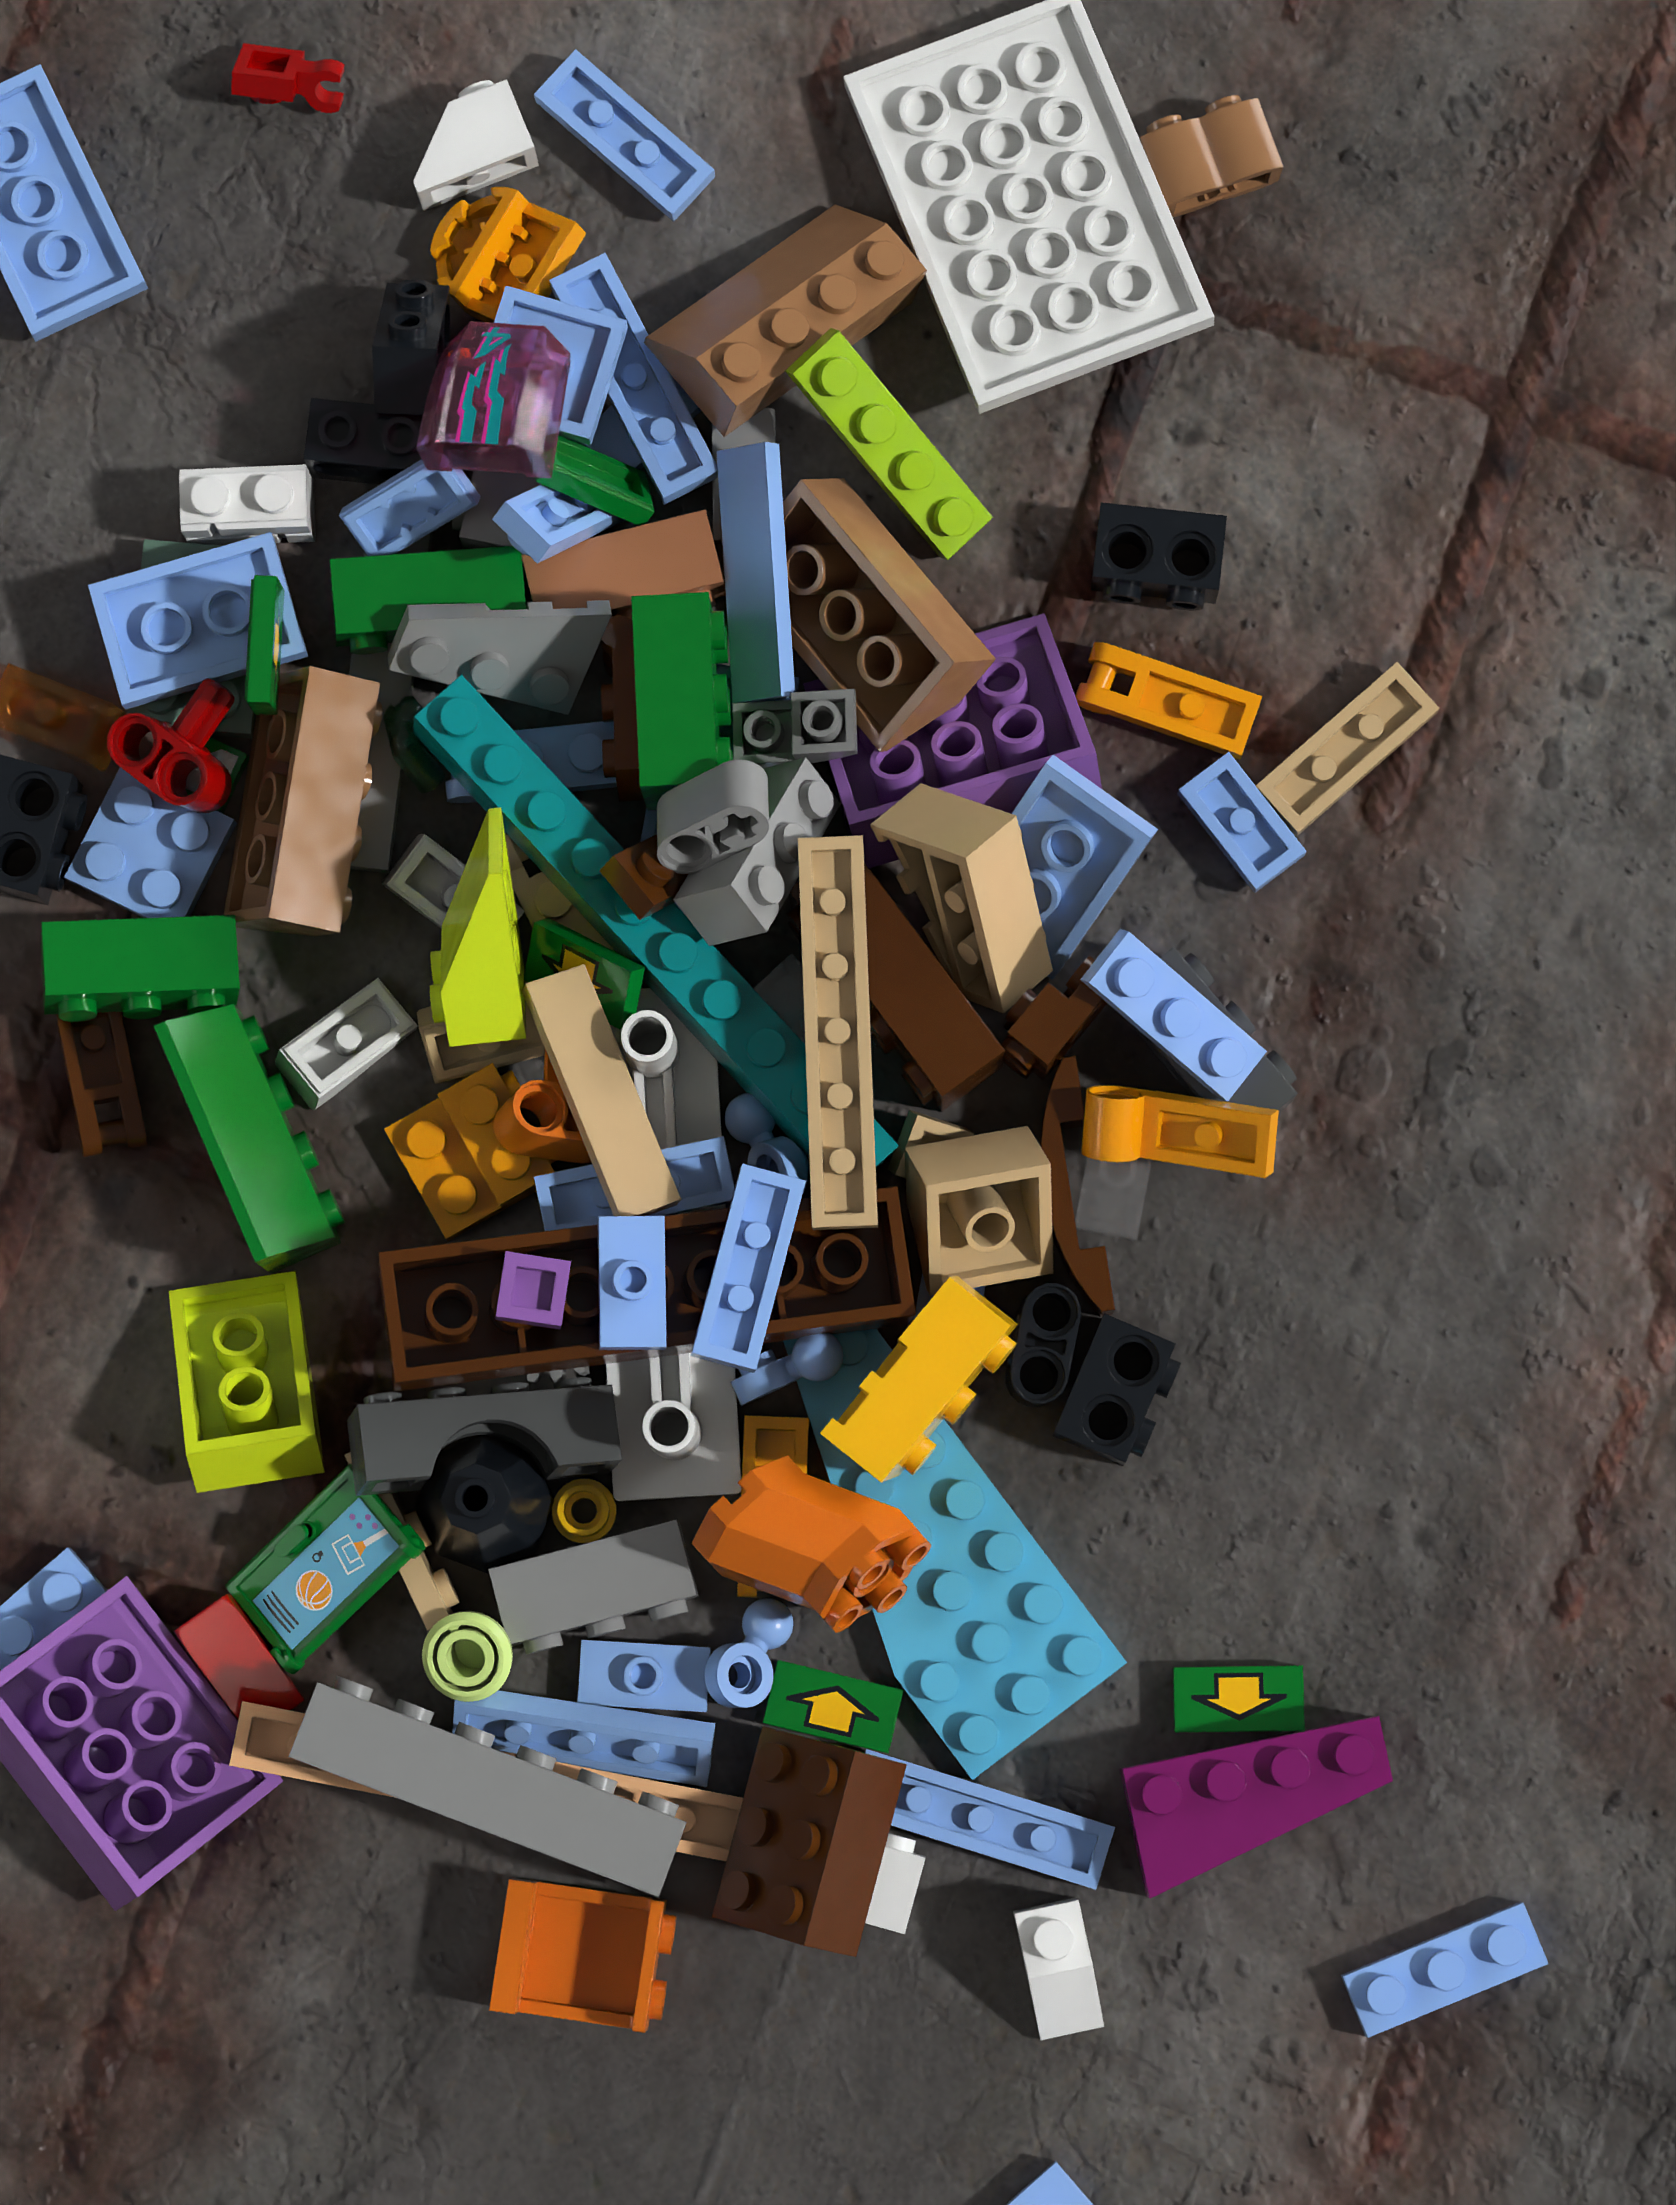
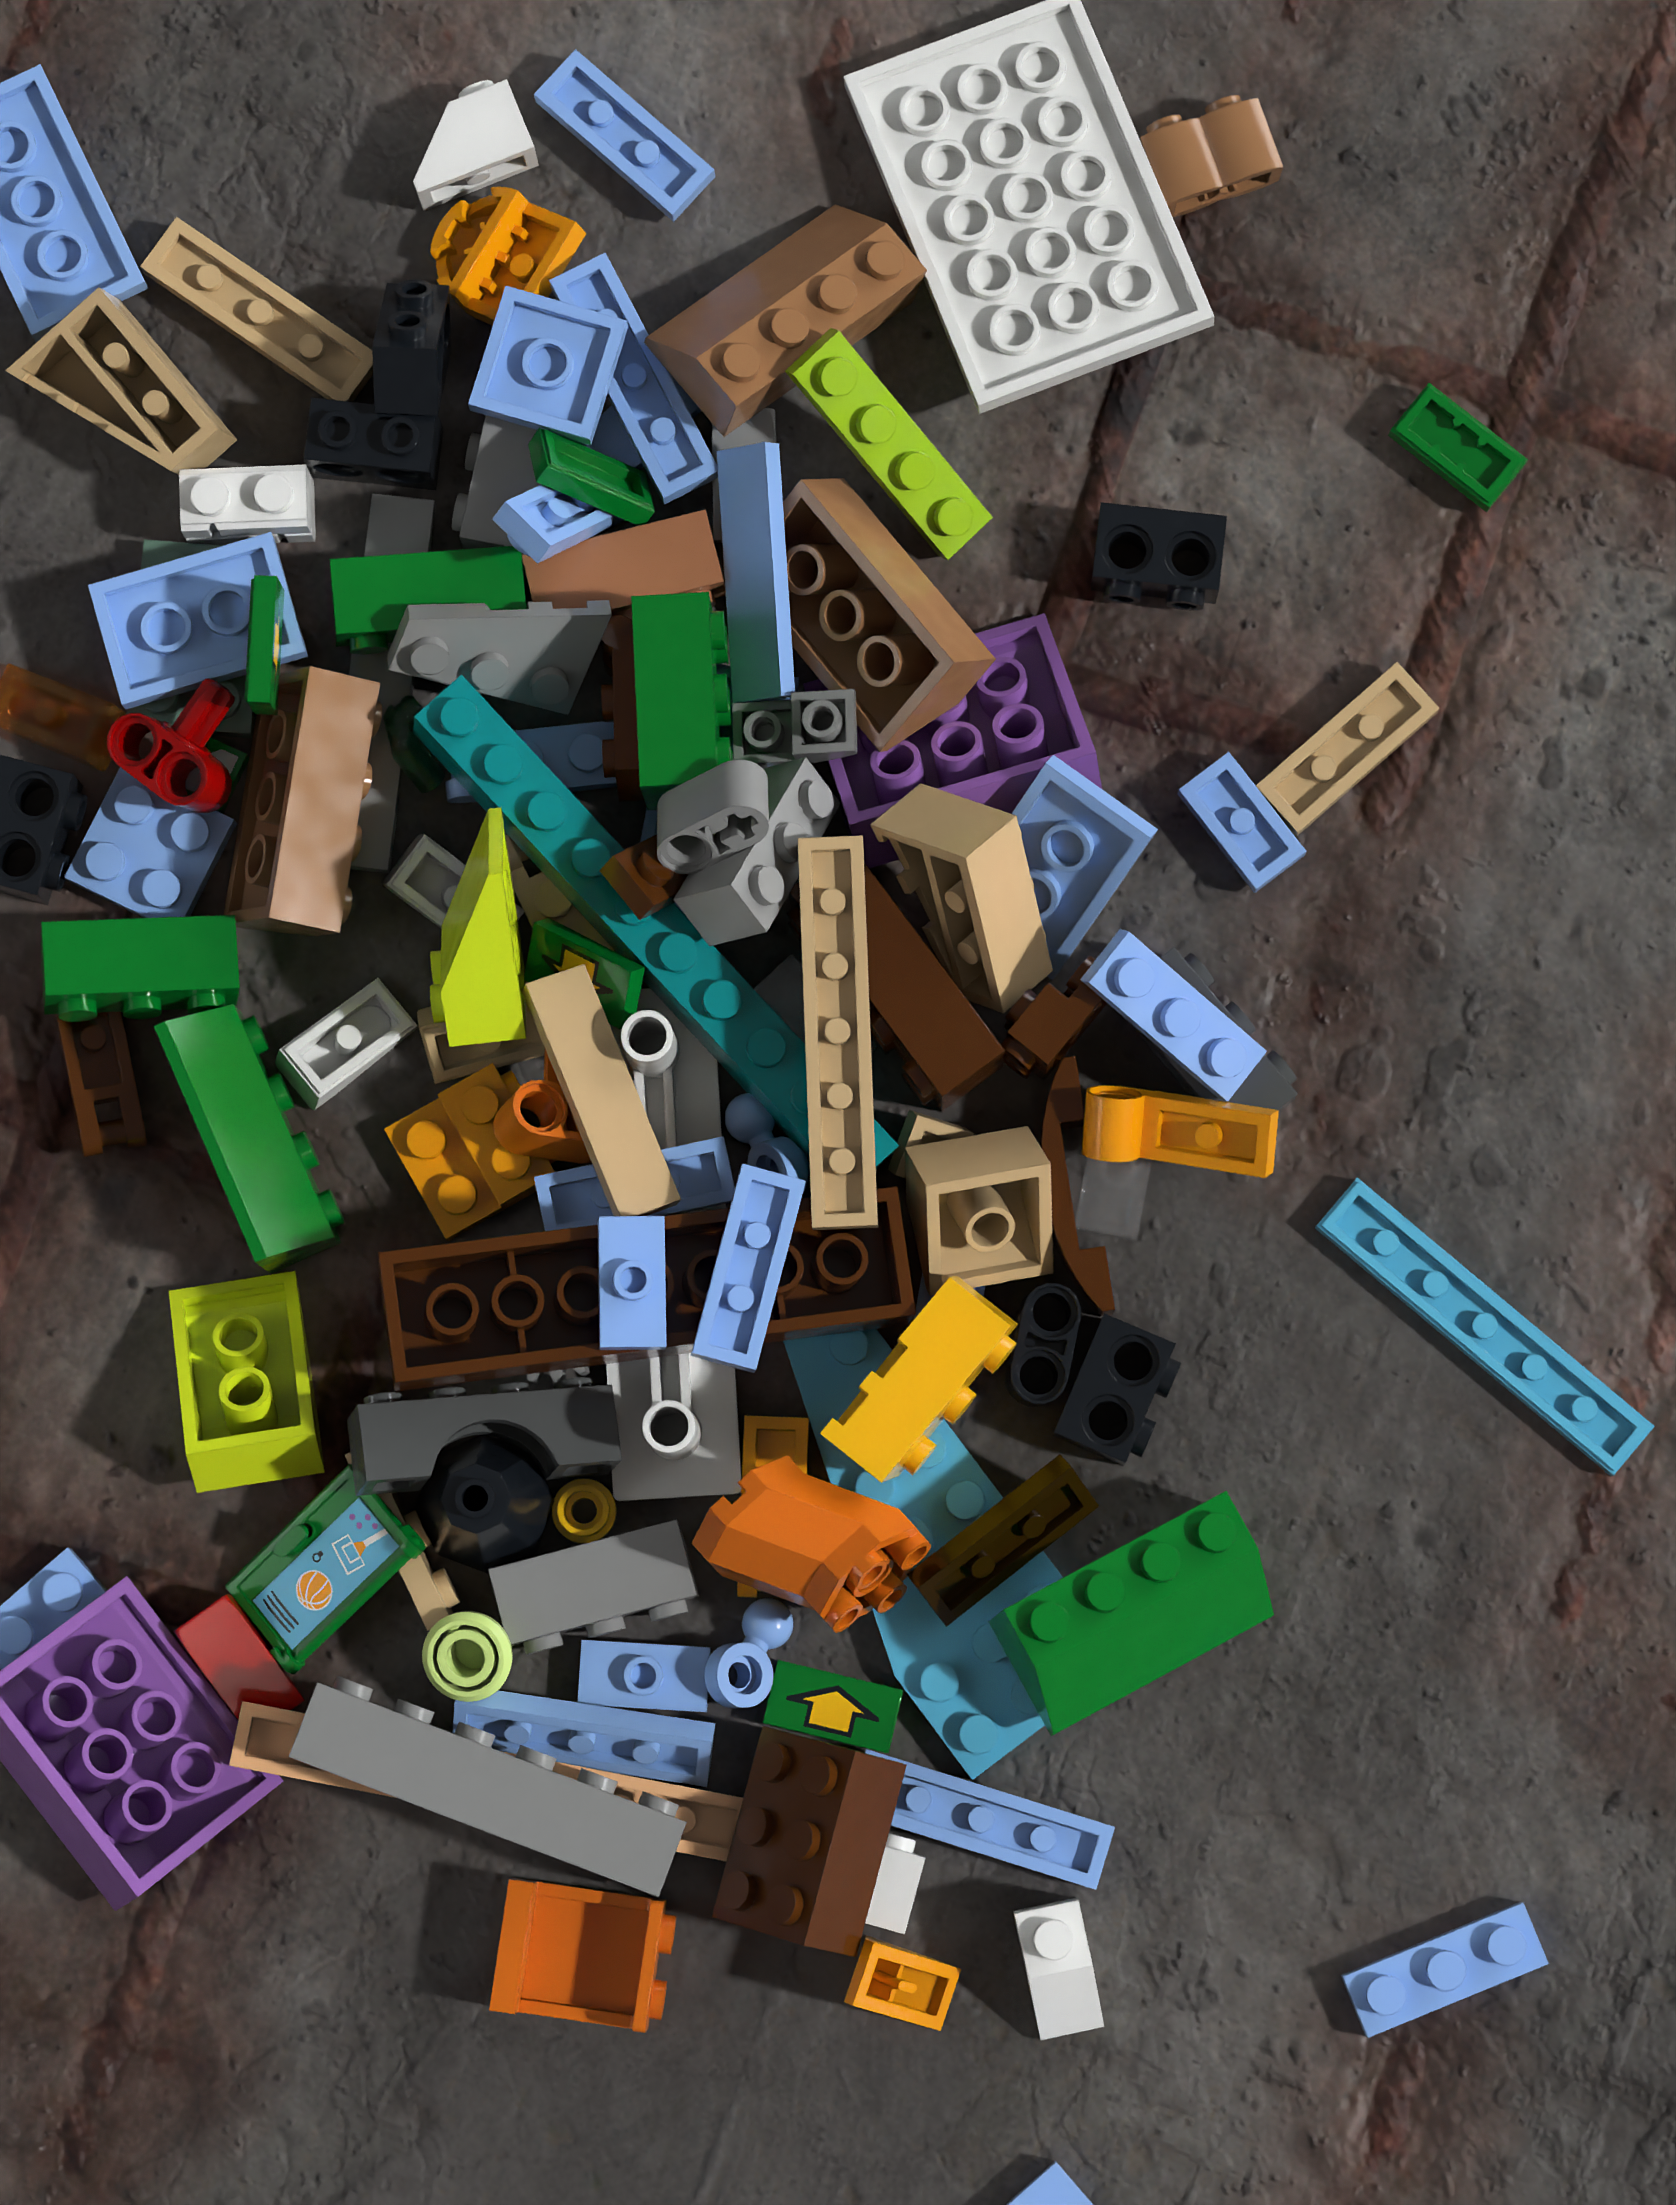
(124, 383): none -> tan wedge
(259, 313): none -> tan plate
(280, 73): red plate -> none
(408, 508): light blue plate -> none
(496, 401): clear pink slope -> none
(532, 1290): medium lavender plate -> none
(812, 1357): light blue plate -> none
(902, 1984): none -> light orange slope
(1003, 1540): none -> dark brown plate
(1136, 1613): none -> green slope
(1169, 700): light orange plate -> none
(1230, 1799): magenta wedge -> none
(1238, 1699): green tile -> none
(1457, 447): none -> green plate
(1484, 1327): none -> medium azure tile

